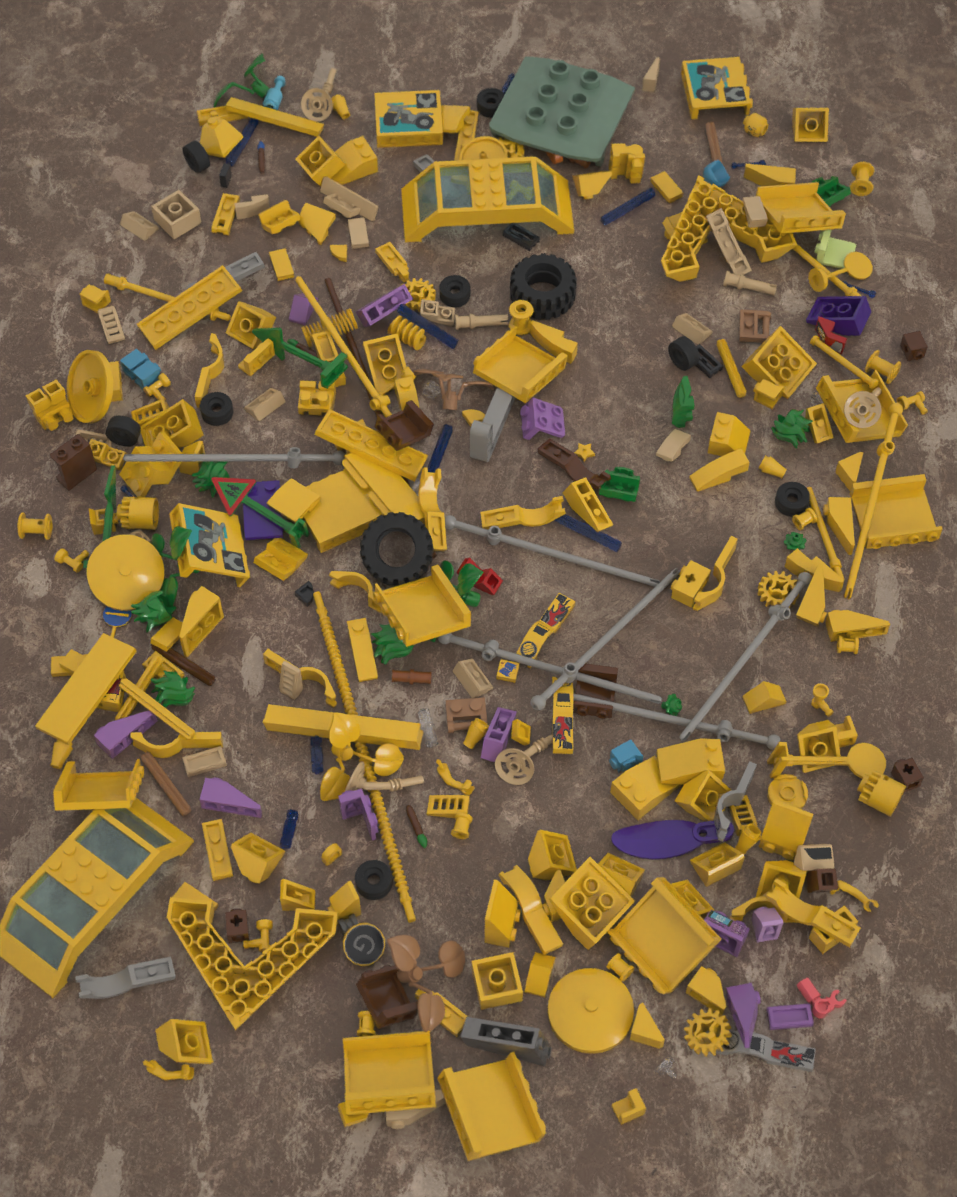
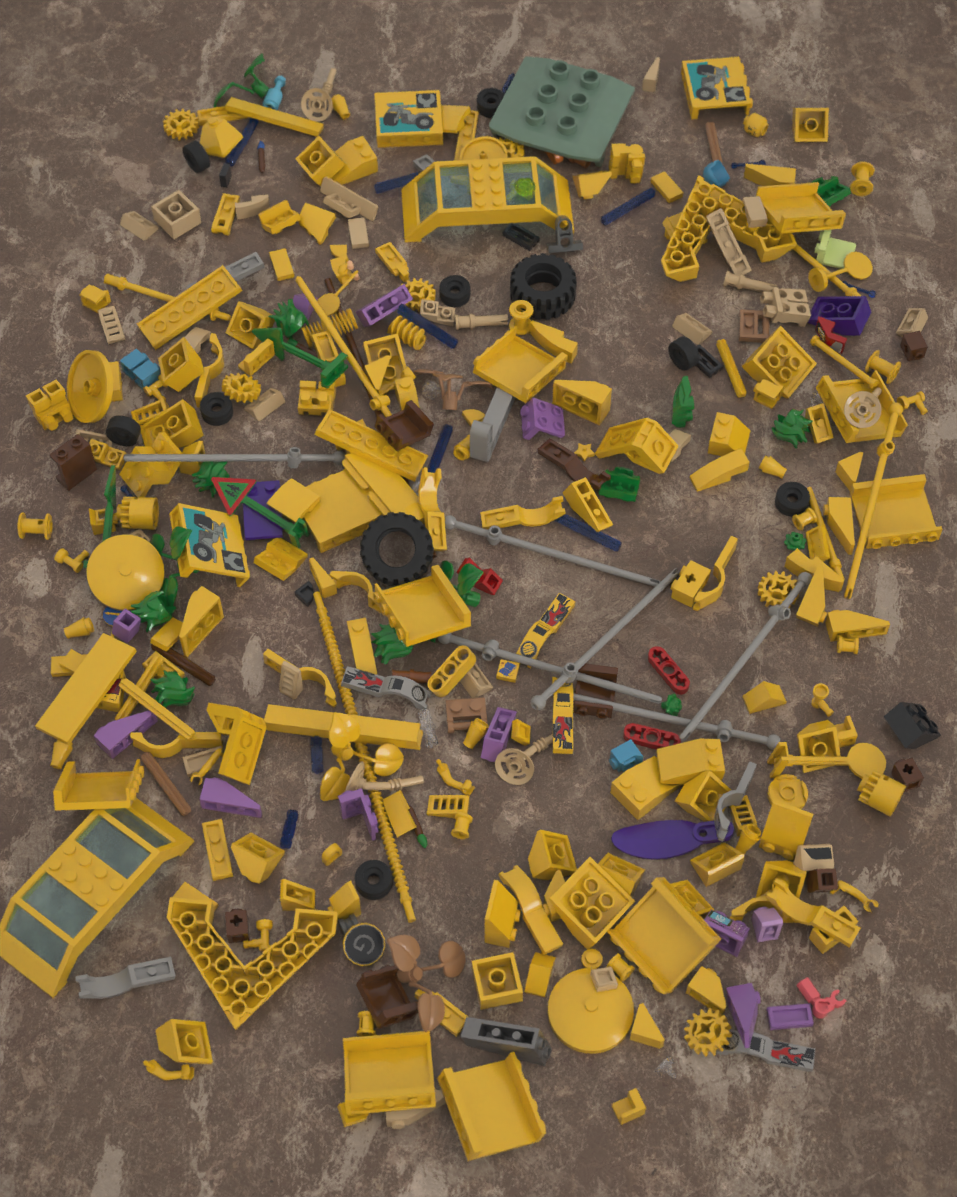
(80, 628): none -> yellow cone
(126, 625): none -> medium lavender brick
(180, 365): none -> yellow slope
(181, 124): none -> yellow gear
(197, 337): none -> tan slope
(207, 766): none -> yellow piece
(241, 387): none -> yellow gear
(243, 740): none -> yellow bracket
(289, 318): none -> green hair
(324, 582): none -> yellow slope
(330, 302): none -> yellow piece
(342, 267): none -> yellow piece
(376, 370): none -> yellow slope
(379, 685): none -> light grey piece
(395, 182): none -> clear blue axle
(398, 813): none -> yellow slope
(442, 673): none -> yellow beam
(462, 449): none -> yellow cone
(524, 186): none -> clear neon green plate
(561, 233): none -> dark grey tile
(583, 399): none -> yellow slope
(591, 958): none -> yellow plate
(604, 979): none -> tan tile
(641, 442): none -> yellow bracket
(667, 661): none -> red beam
(667, 736): none -> red beam
(786, 306): none -> tan hips
(817, 543): none -> yellow plate
(912, 725): none -> black slope
(913, 321): none -> tan slope

